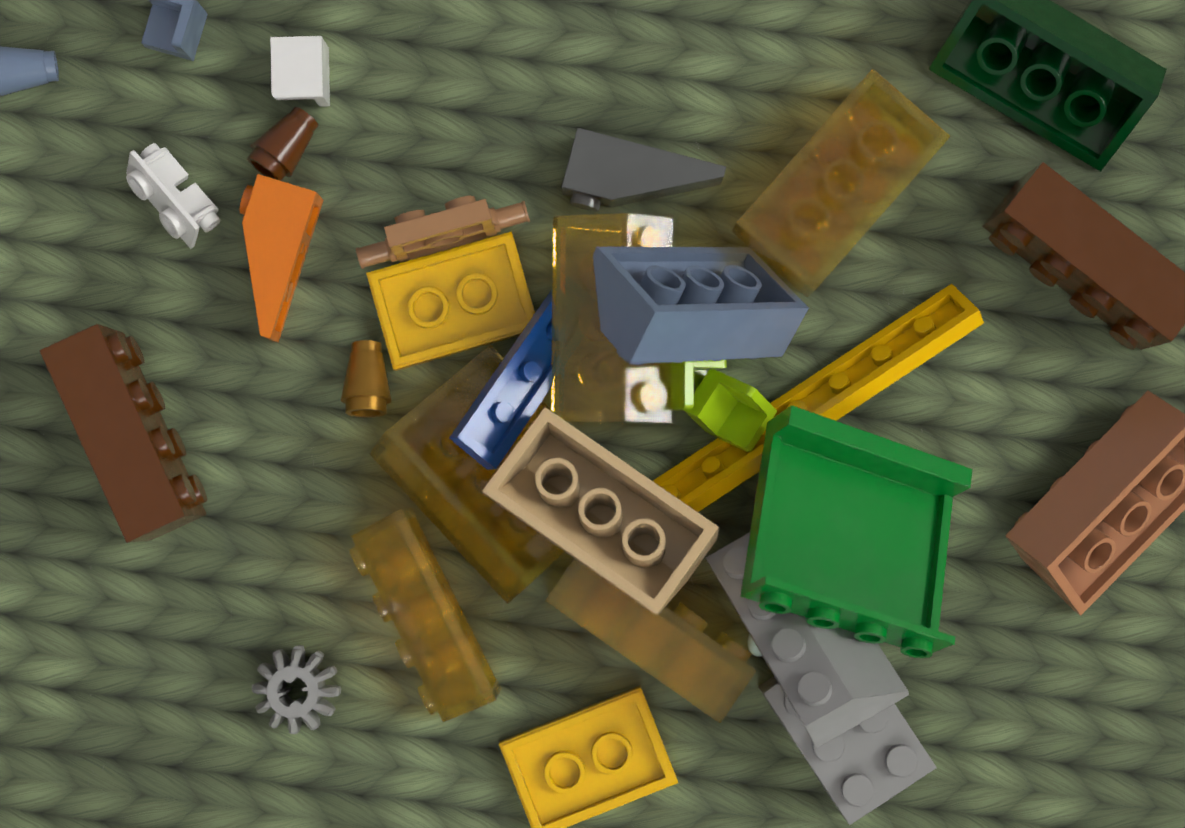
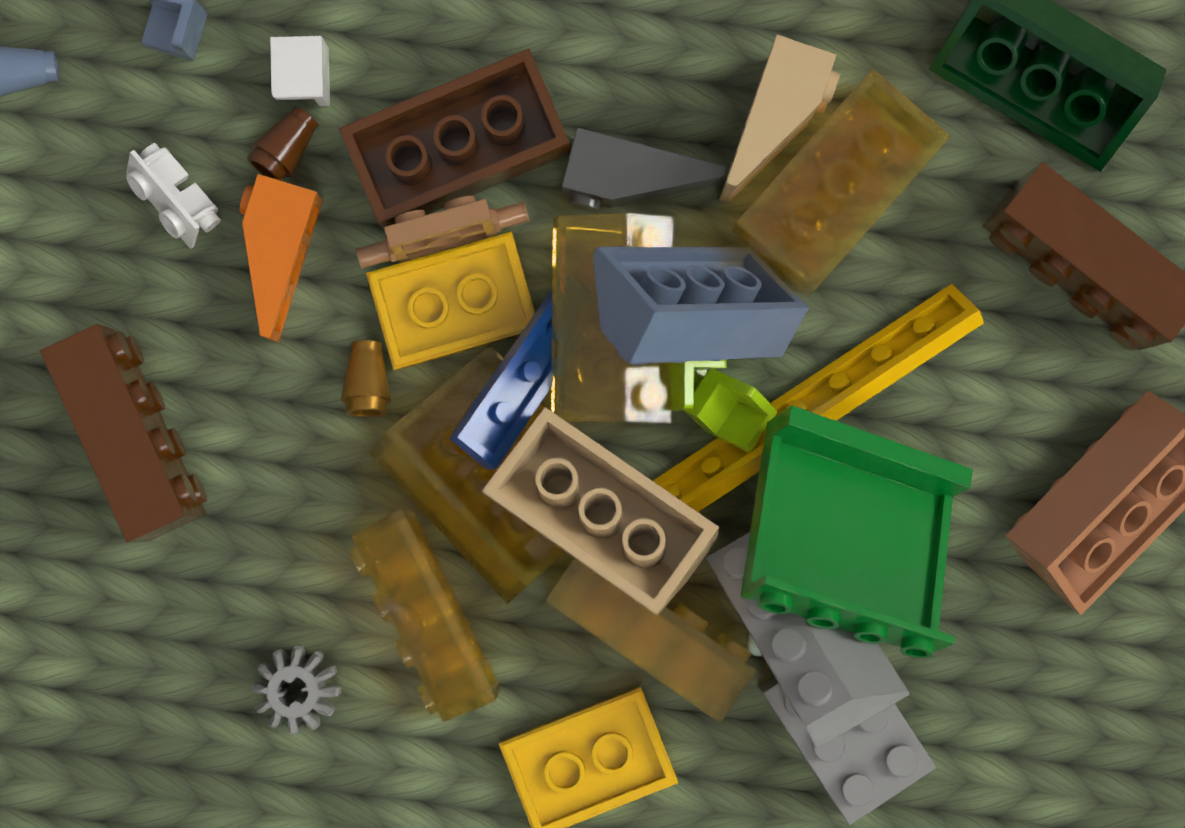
(456, 139): none -> reddish brown brick
(790, 91): none -> tan slope

